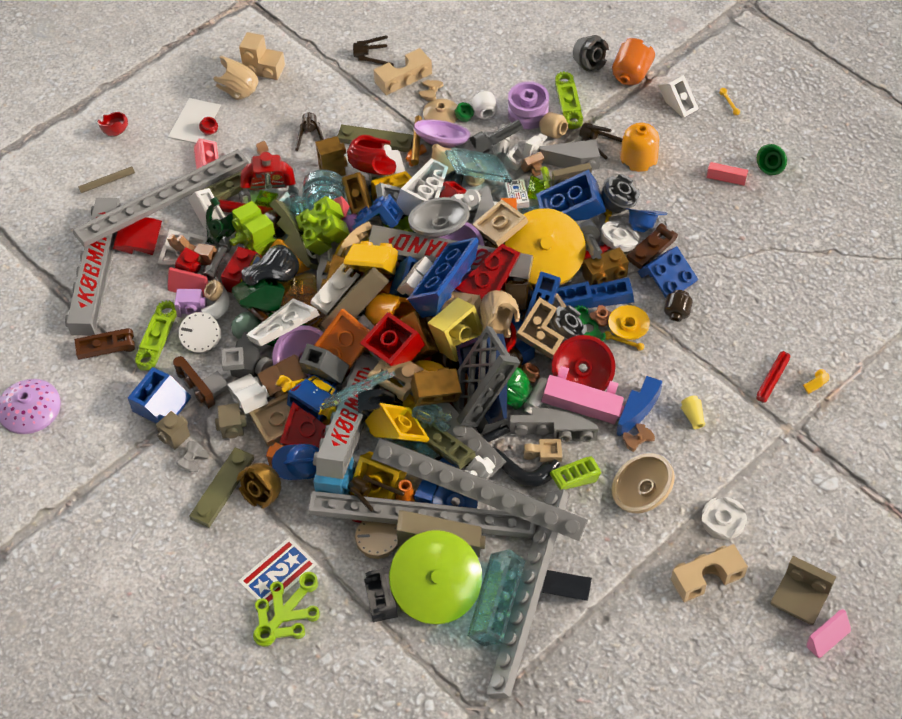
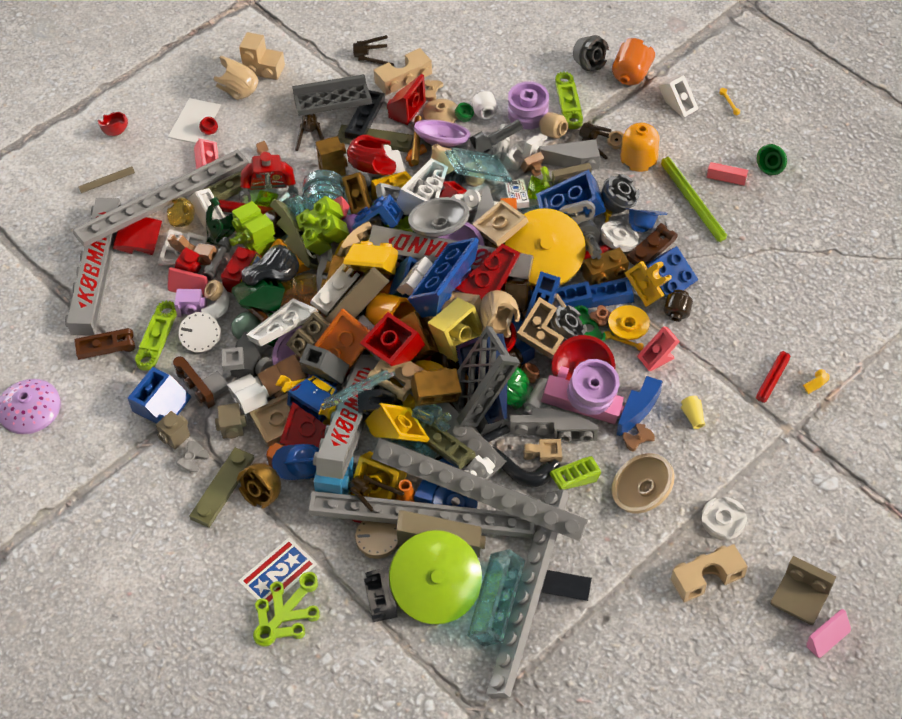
(181, 212): none -> clear yellow hair
(308, 333): none -> dark tan slope
(332, 94): none -> dark grey fence
(364, 116): none -> black plate
(407, 101): none -> red slope
(578, 207): none -> light grey beam
(593, 386): none -> lavender wheel
(611, 140): none -> tan plate
(647, 281): none -> yellow plate
(658, 349): none -> coral slope
(694, 200): none -> lime axle

